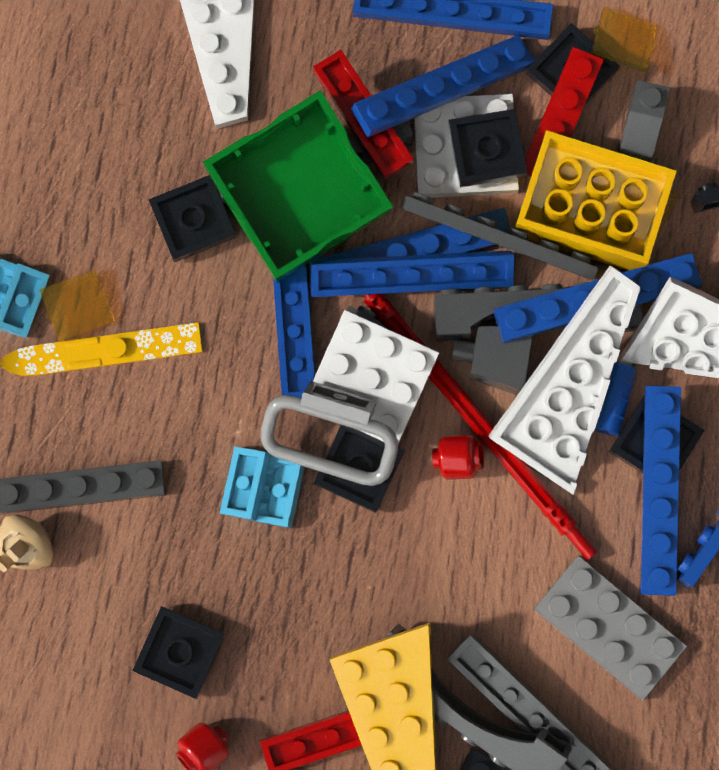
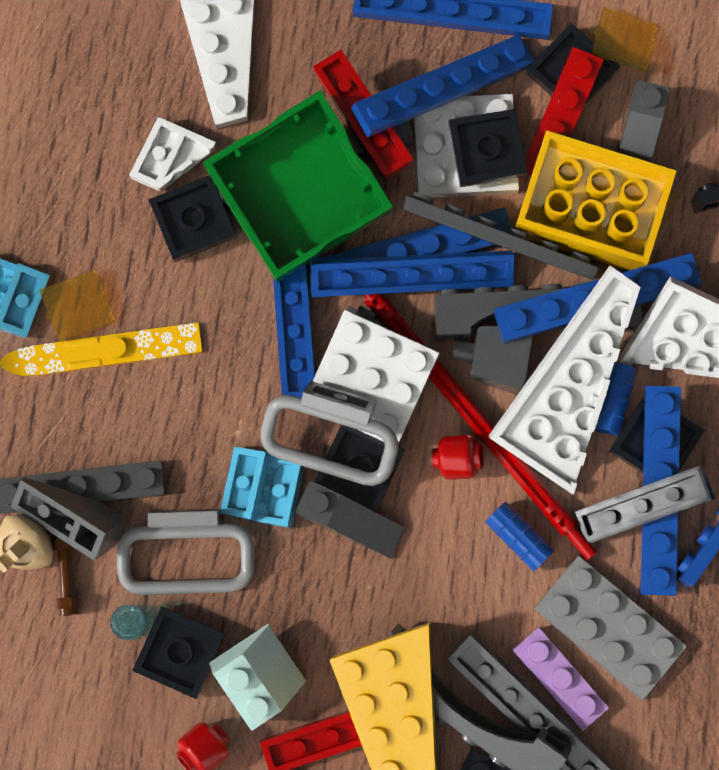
(67, 603): none -> reddish brown bar
(70, 516): none -> dark grey slope
(124, 622): none -> clear light blue wheel
(169, 155): none -> white wing
(181, 525): none -> light grey bar
(258, 676): none -> light aqua slope
(349, 519): none -> dark grey slope
(519, 536): none -> blue axle
(560, 679): none -> lavender plate
(645, 504): none -> tile

